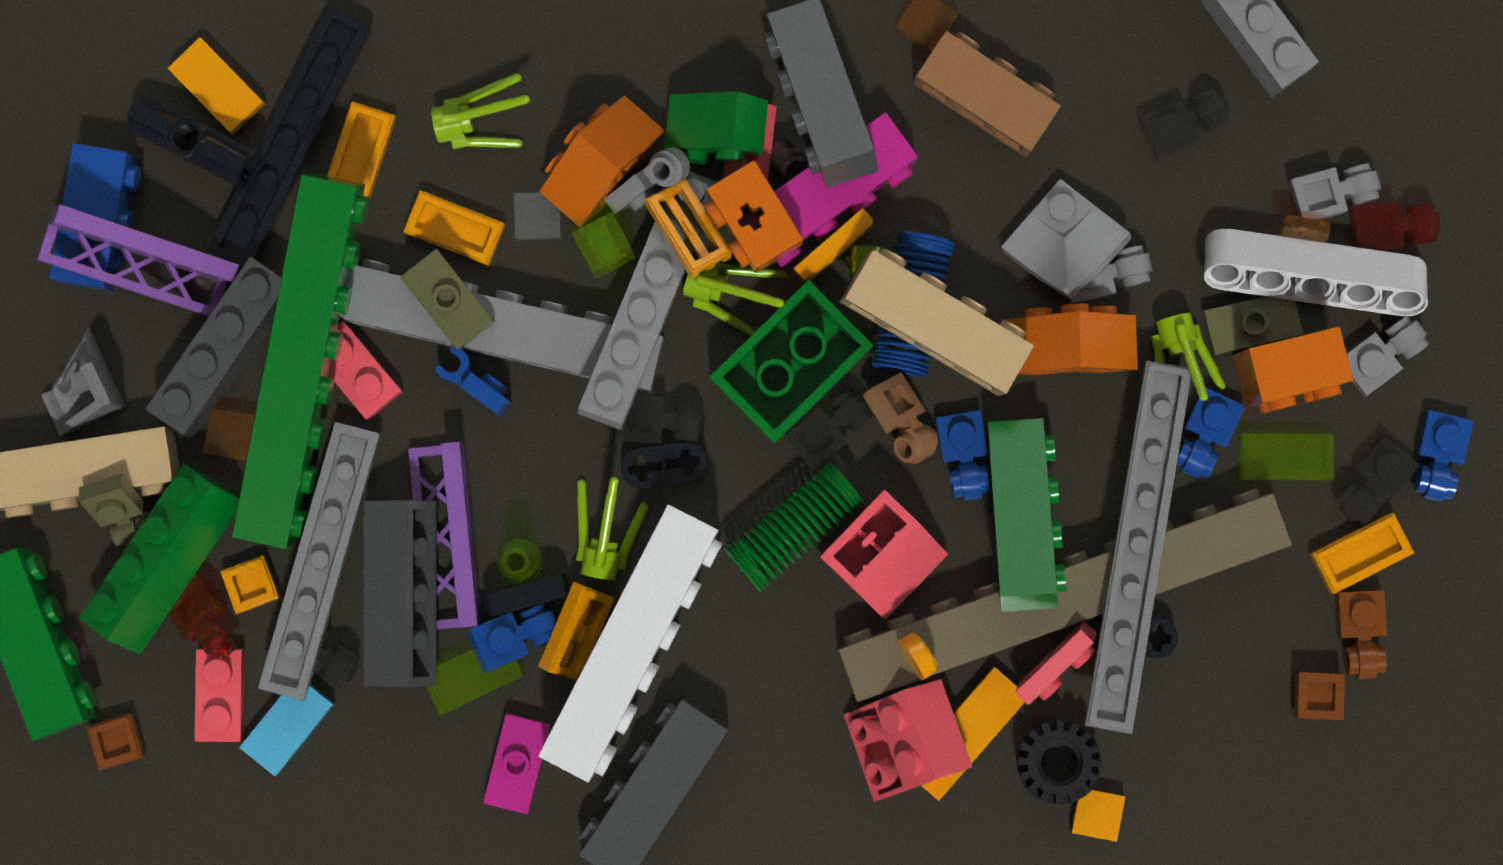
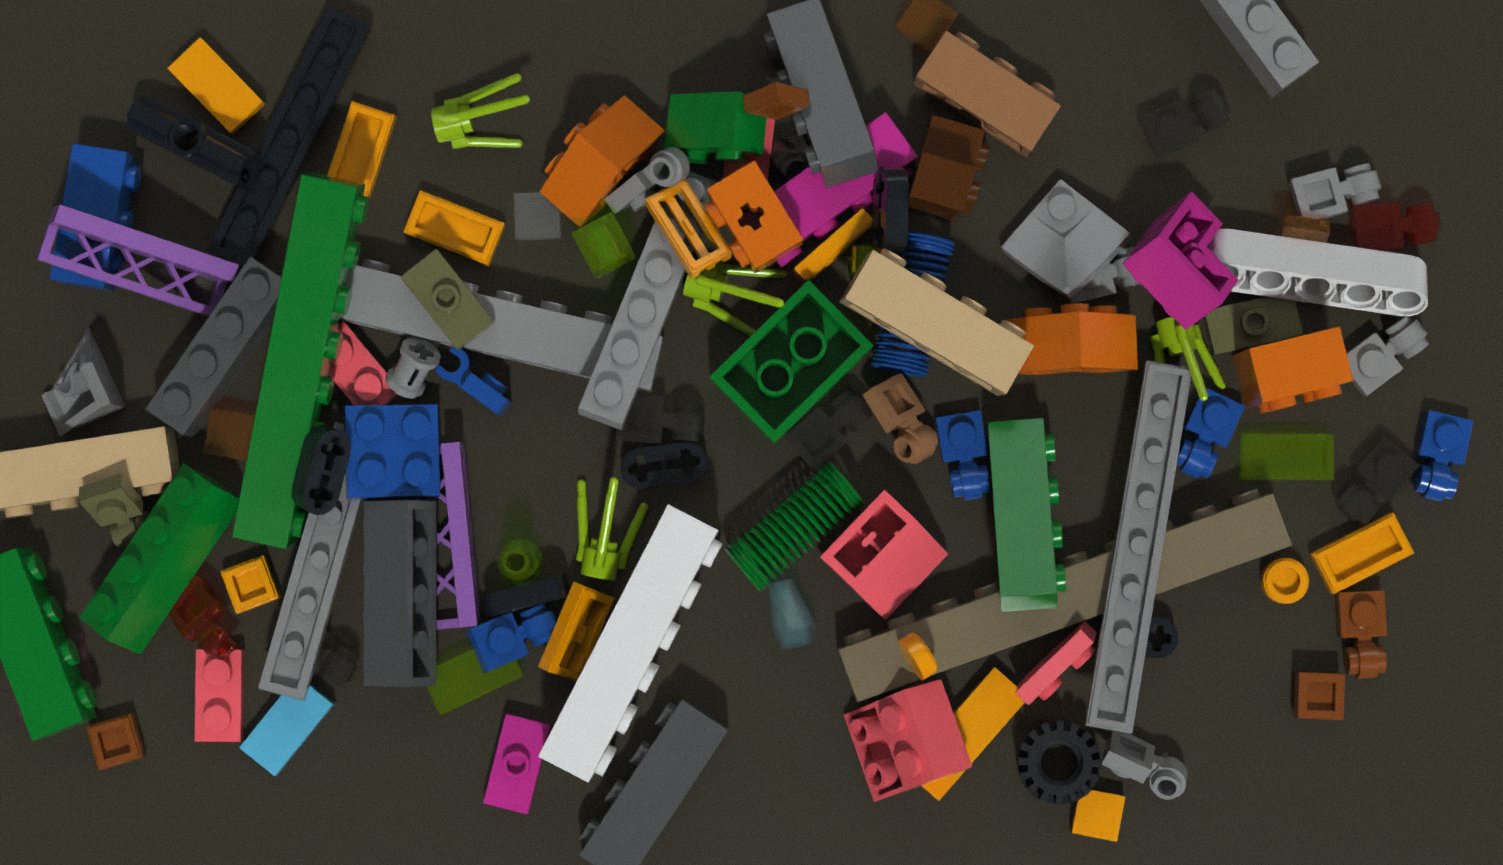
(321, 469): none -> black beam
(392, 451): none -> blue plate
(412, 367): none -> light grey bush
(776, 101): none -> dark orange tile
(790, 616): none -> clear light blue cone
(890, 210): none -> black beam
(946, 170): none -> reddish brown brick
(1135, 759): none -> light grey plate
(1178, 265): none -> dark pink brick
(1284, 580): none -> light orange tile

